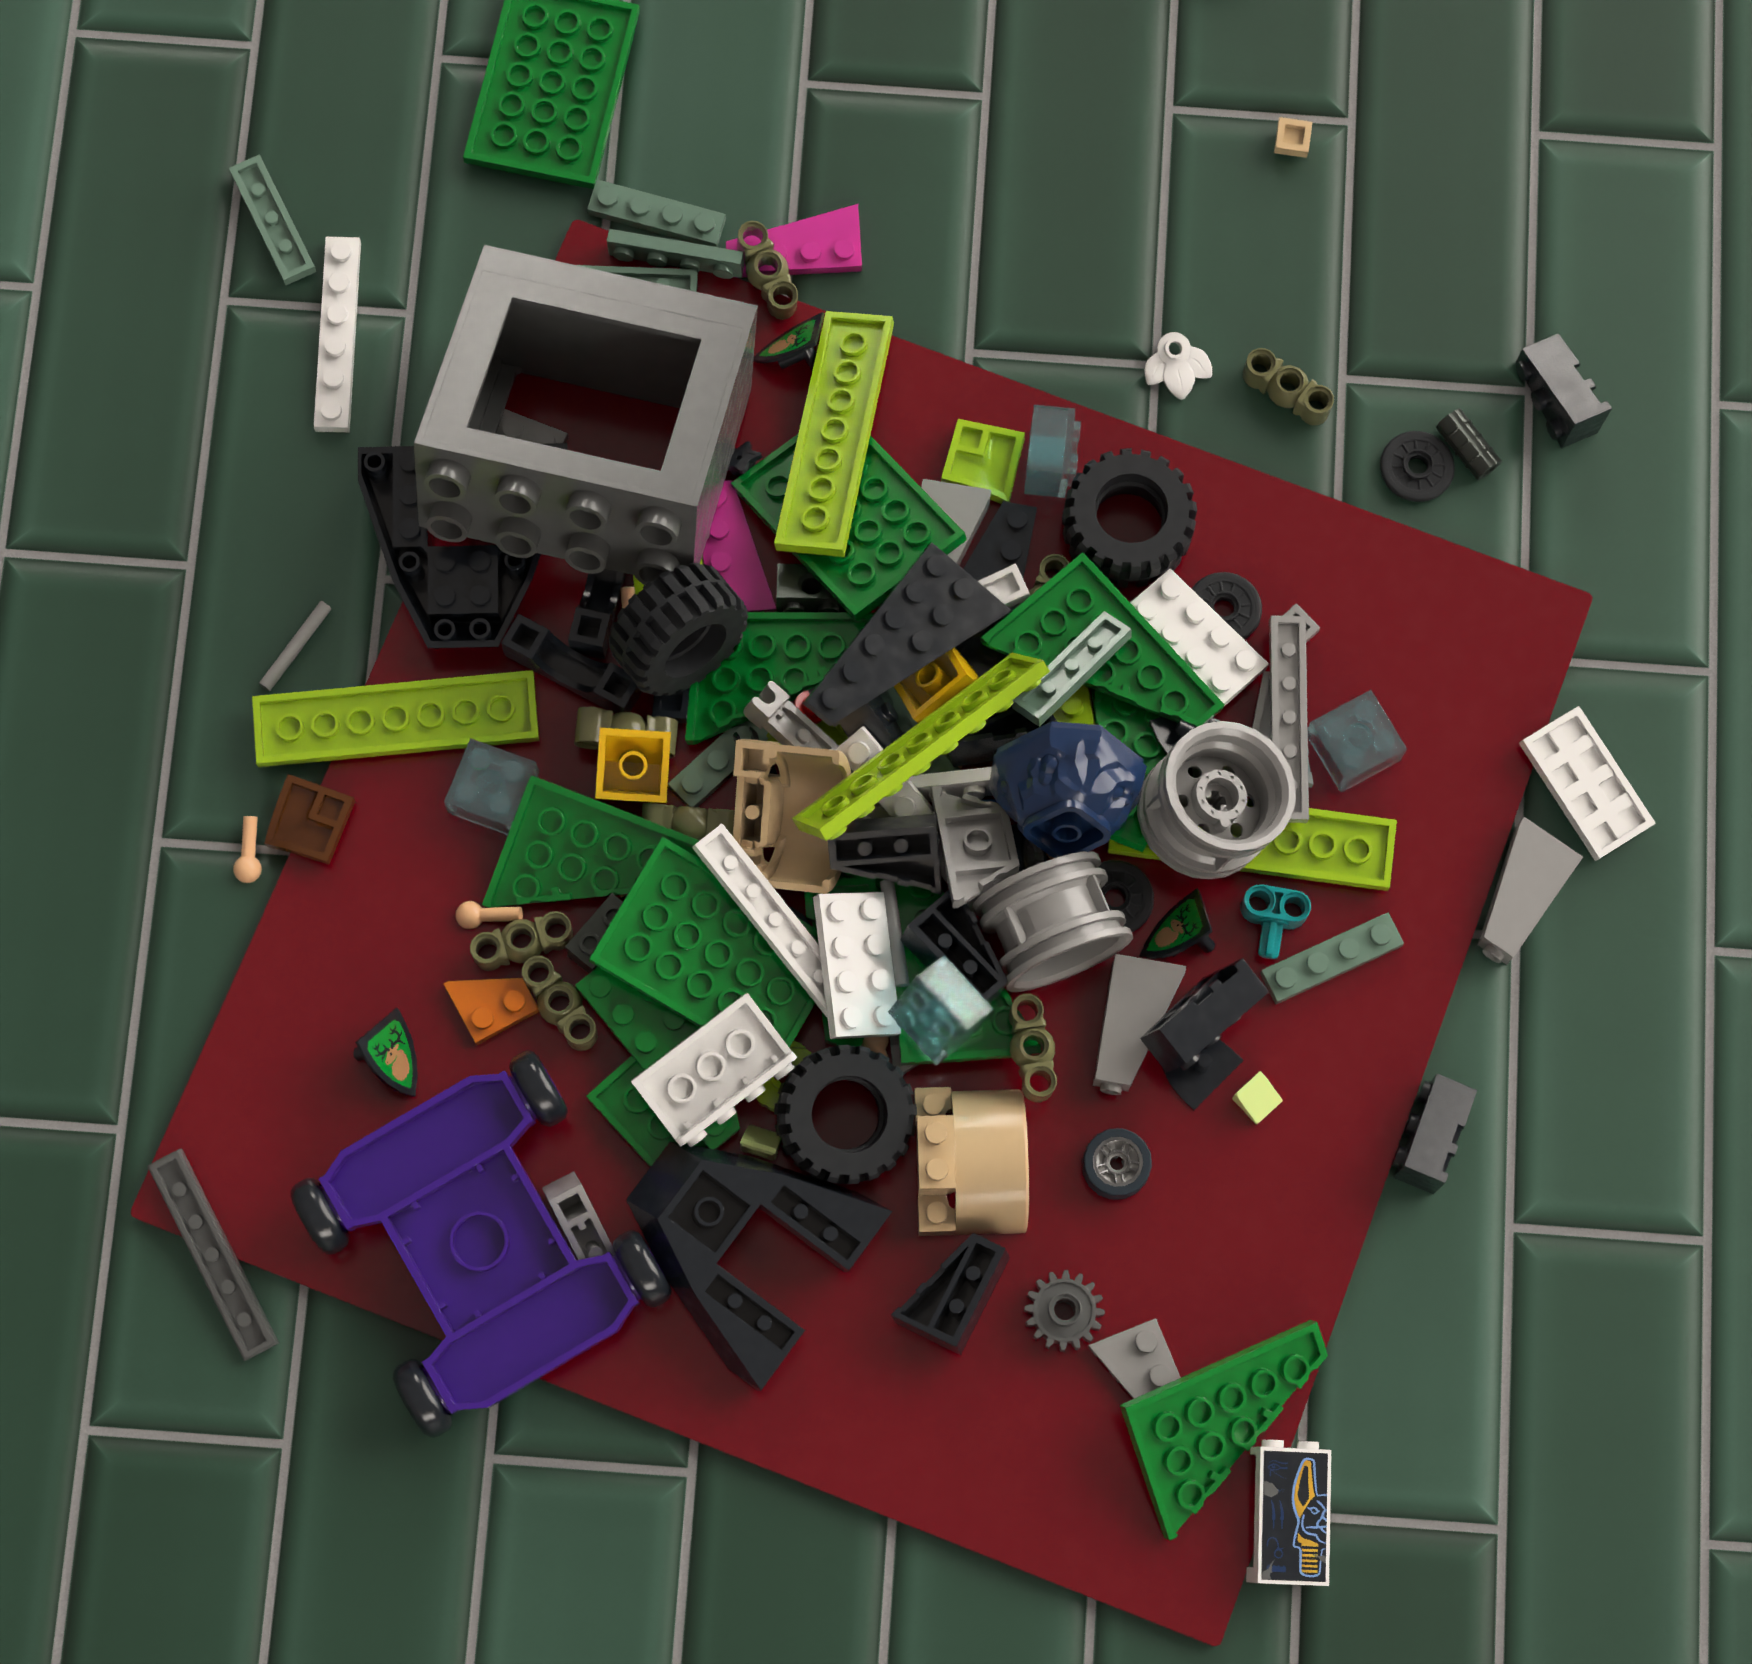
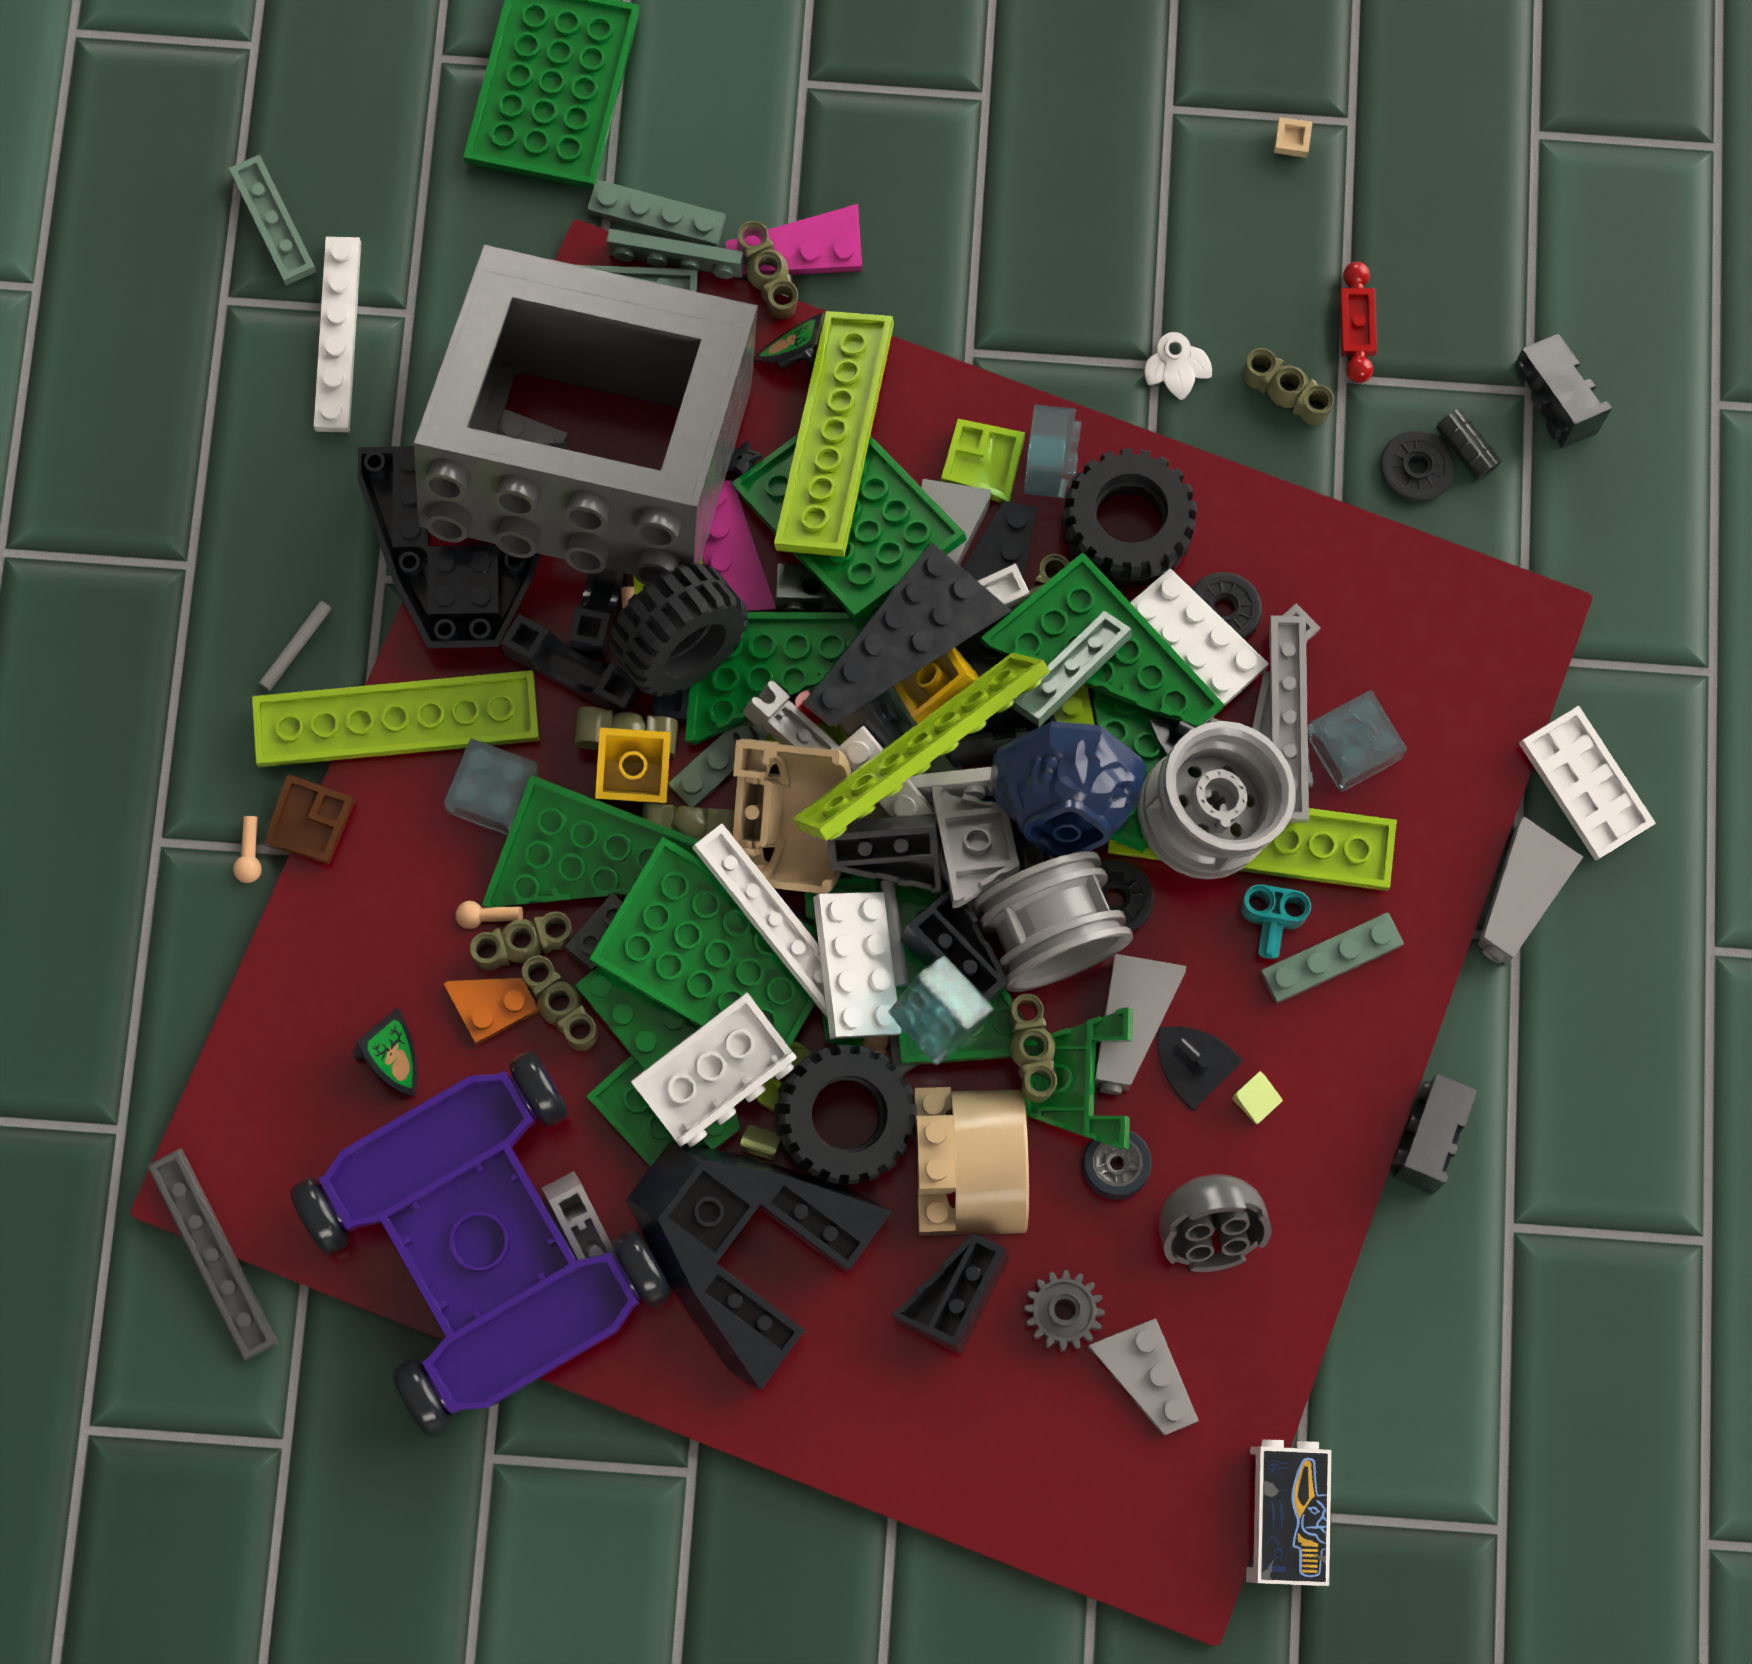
(1074, 1065): none -> green wing
(1180, 929): shield -> none
(1203, 1015): black wedge -> none
(1204, 1421): green wing -> none
(1210, 1205): none -> dark grey cylinder
(1358, 322): none -> red plate

